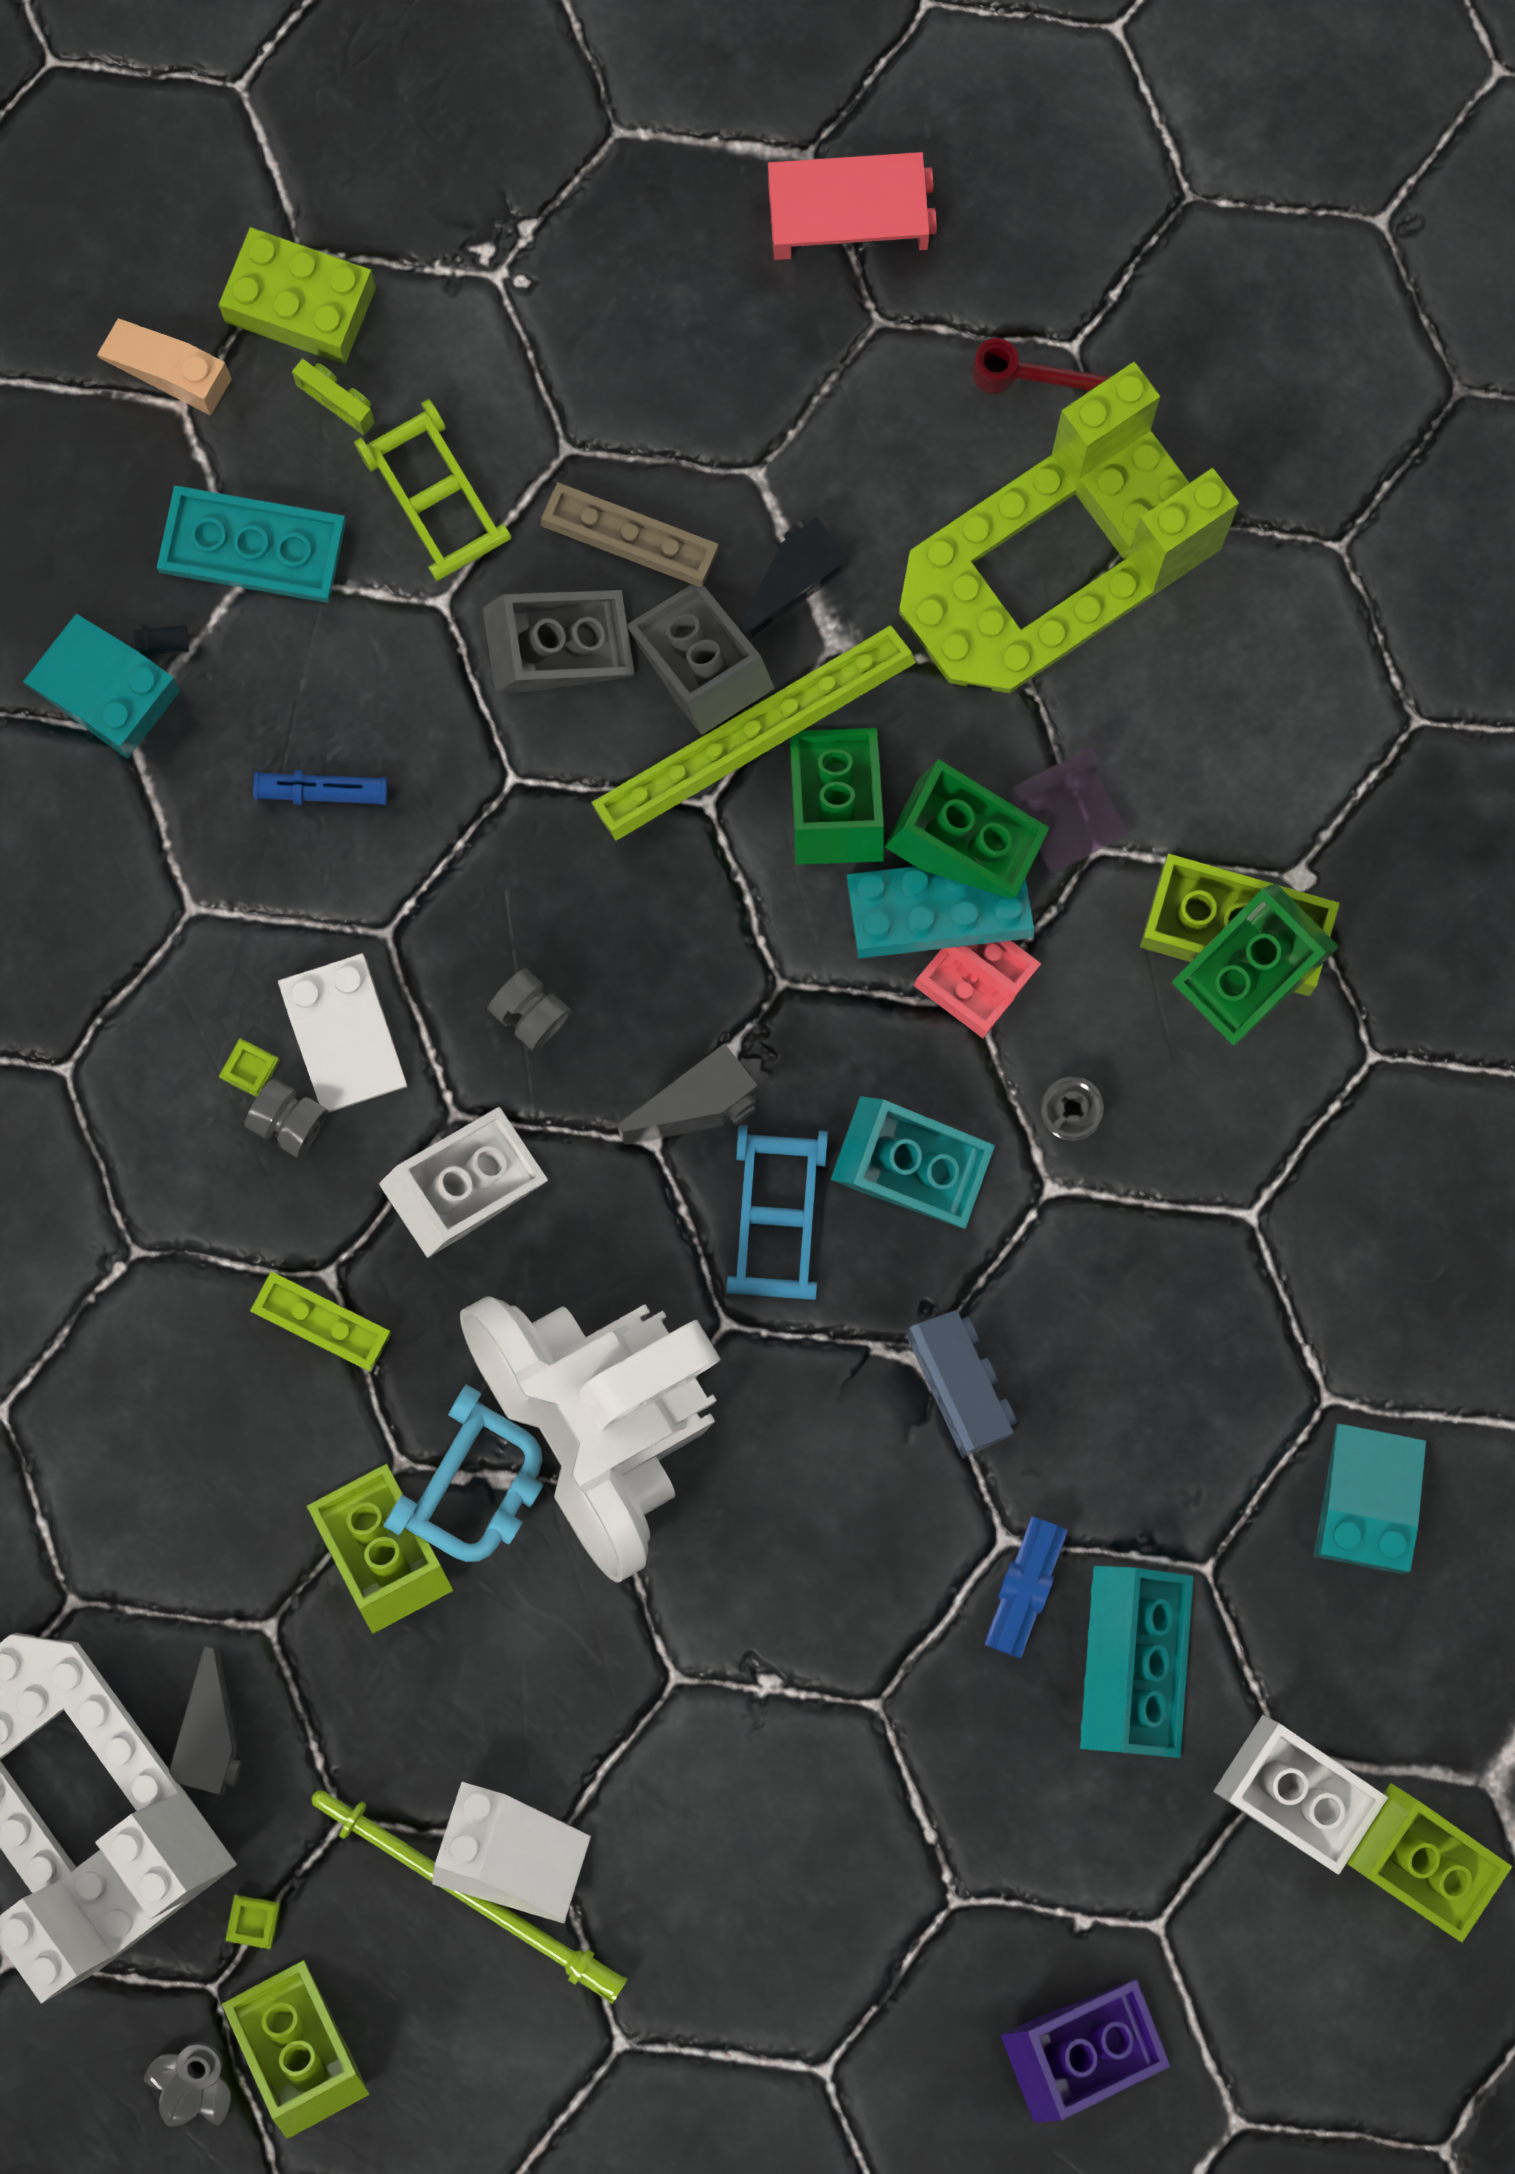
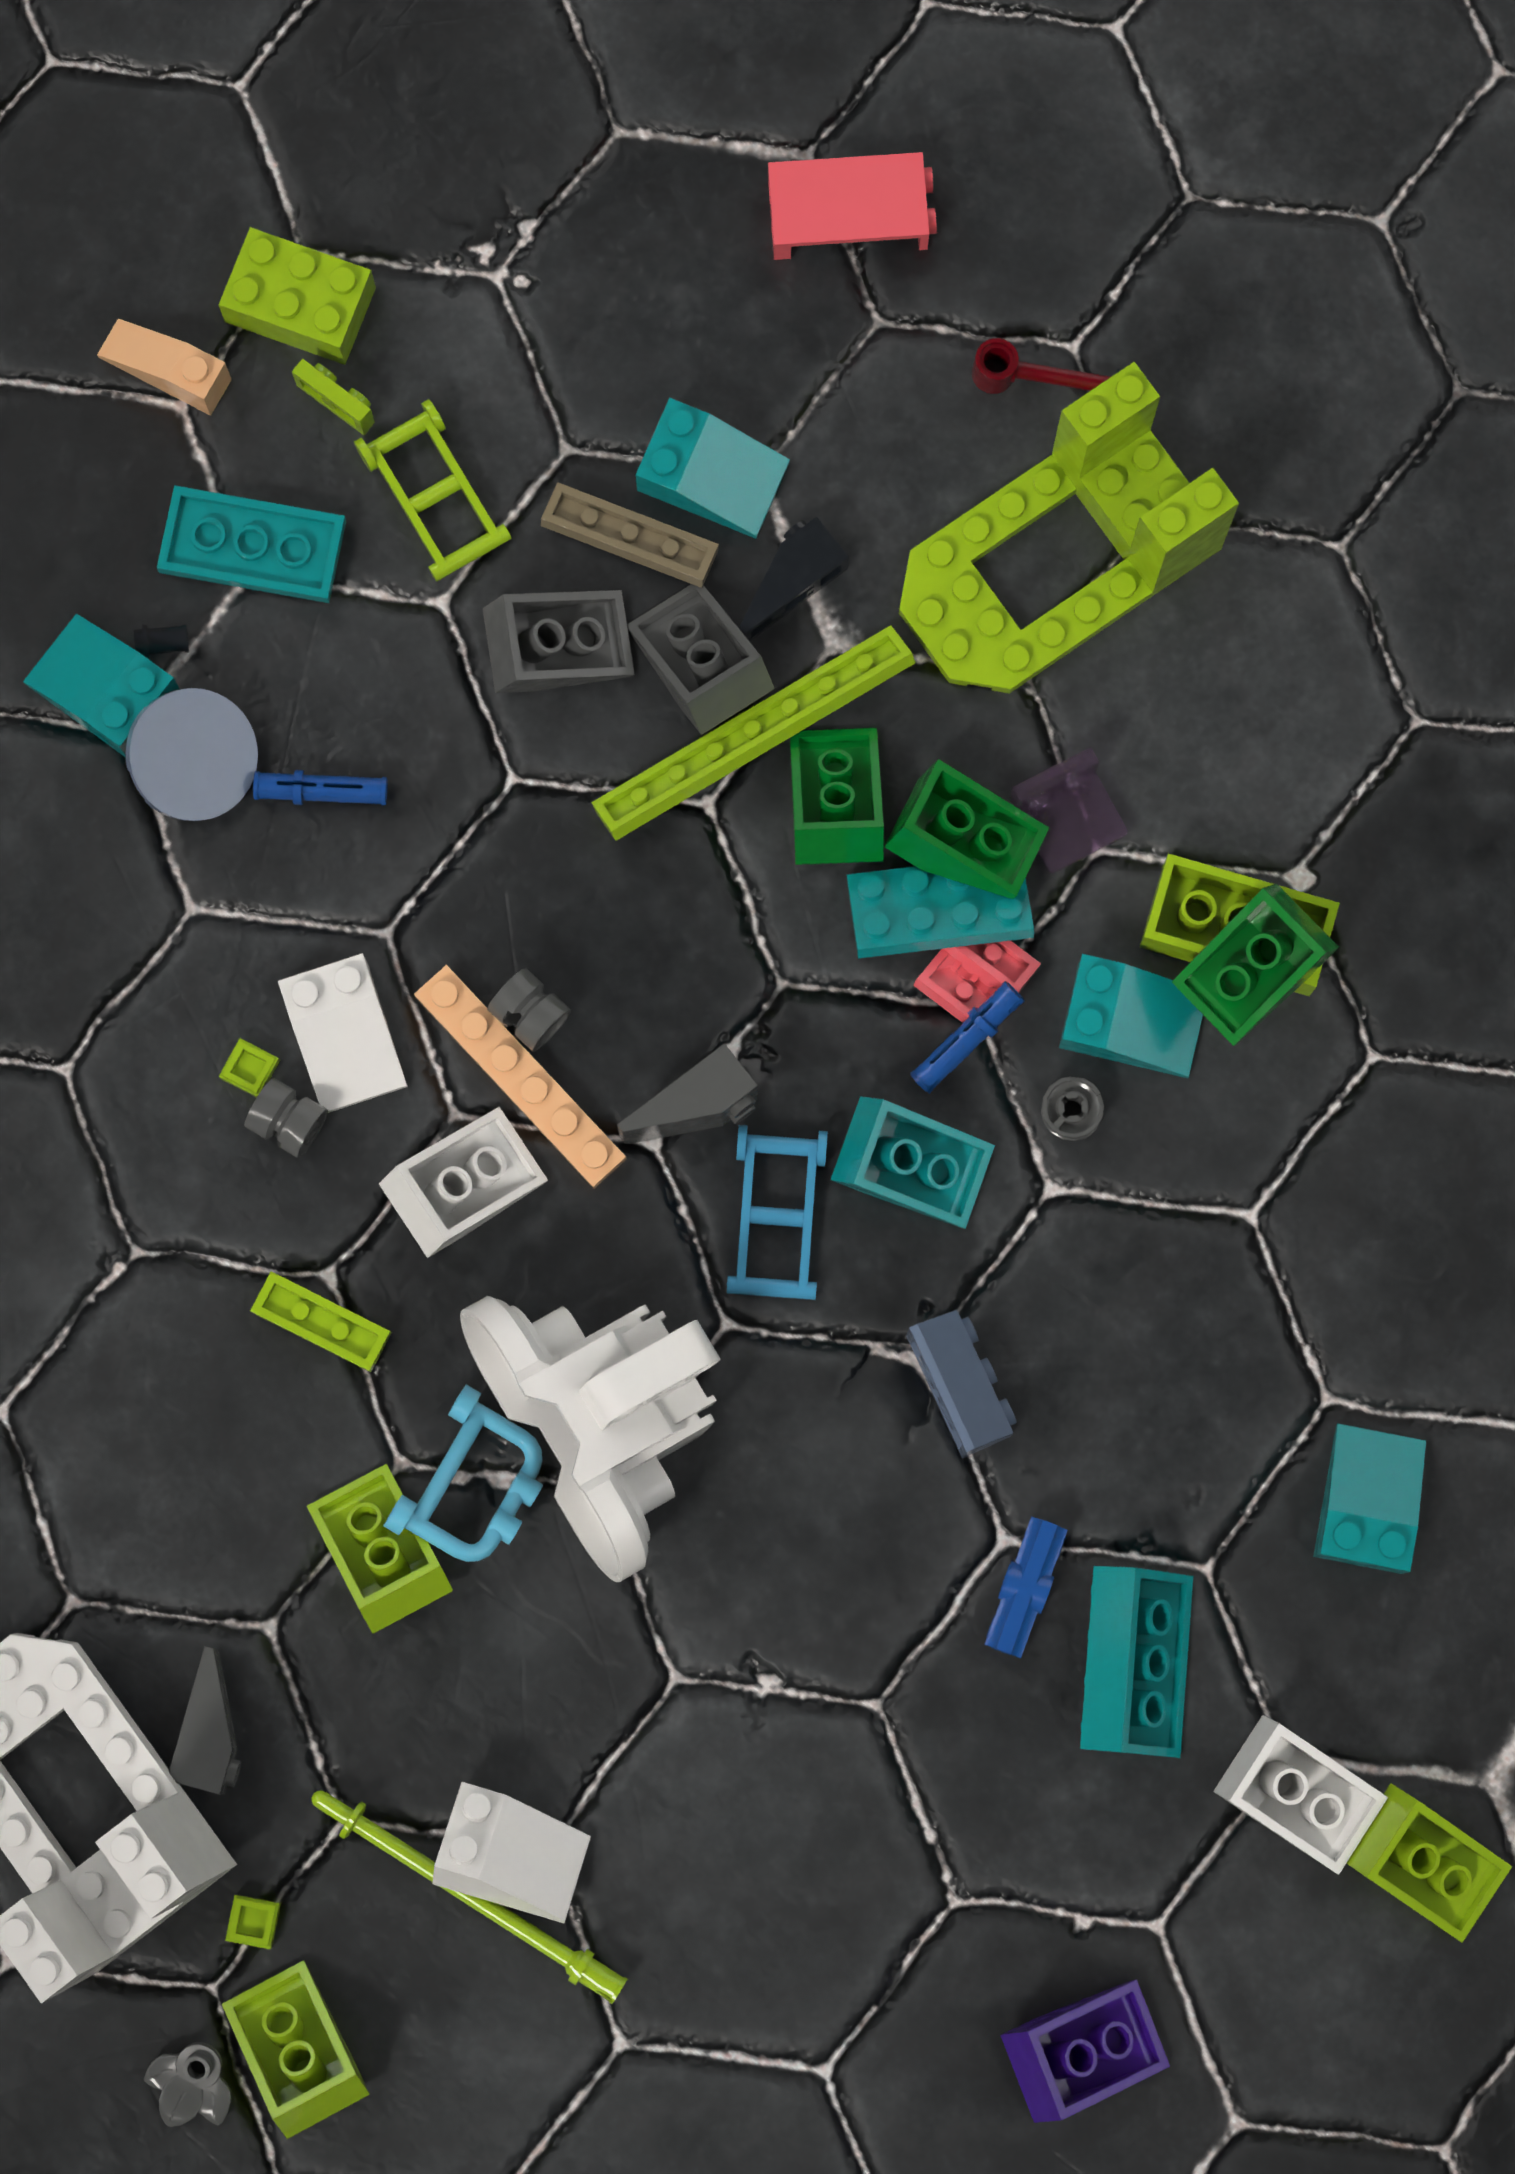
(191, 754): none -> sand blue tile
(520, 1076): none -> light nougat plate
(710, 469): none -> teal slope
(974, 1030): none -> blue pin
(1130, 1017): none -> teal slope

